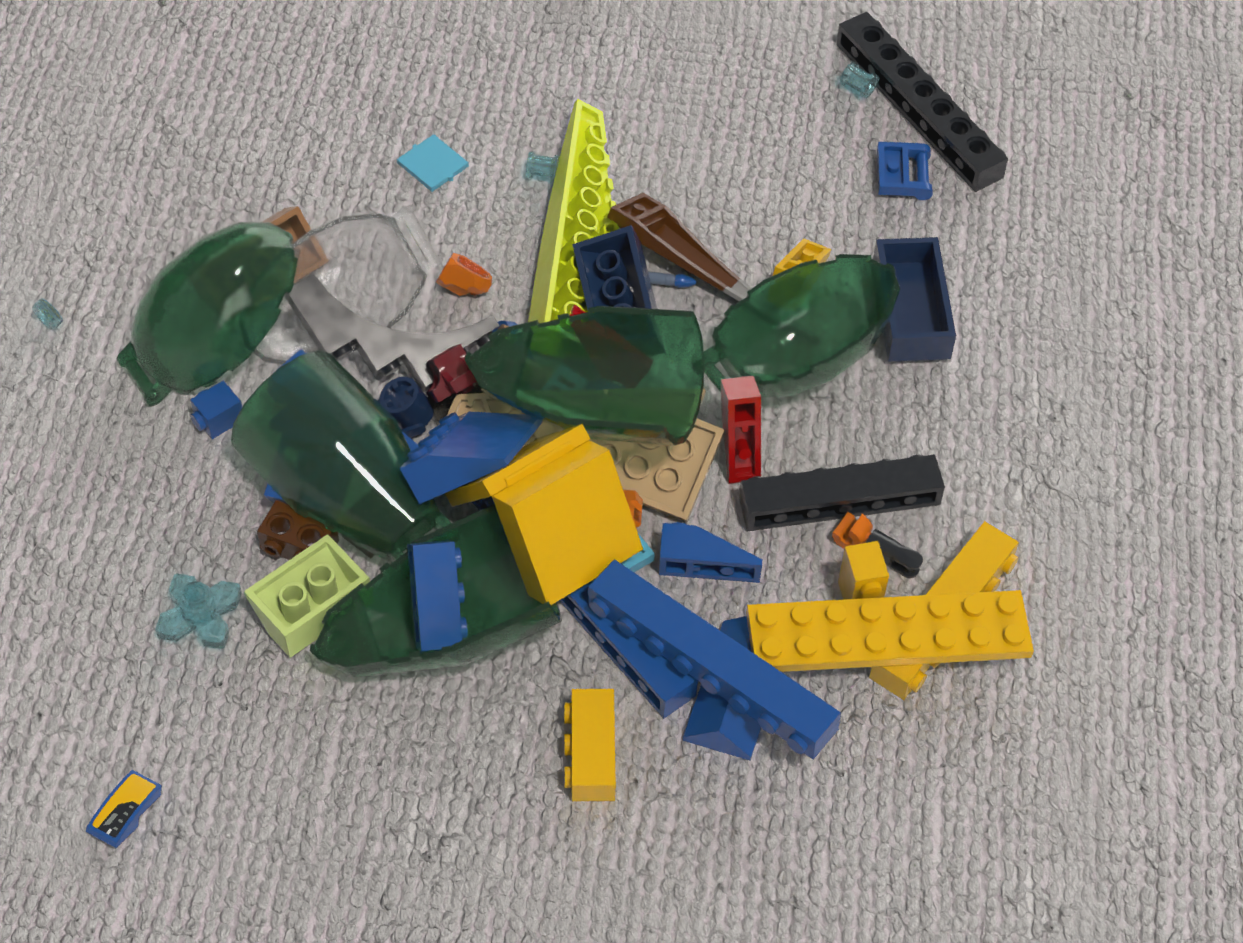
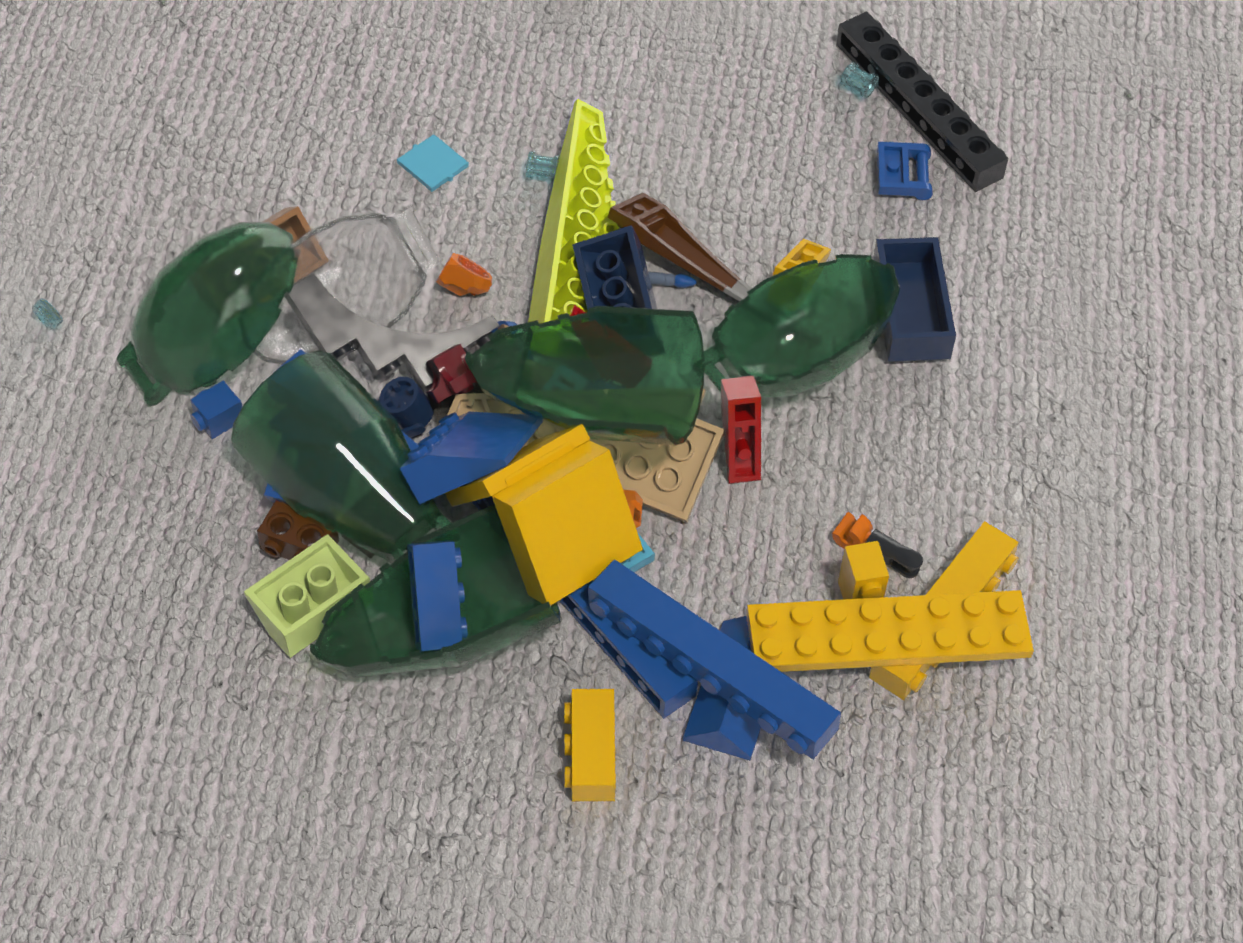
(123, 807): slope -> none
(199, 610): clear light blue plant -> none
(700, 554): blue slope -> none
(835, 491): black brick -> none

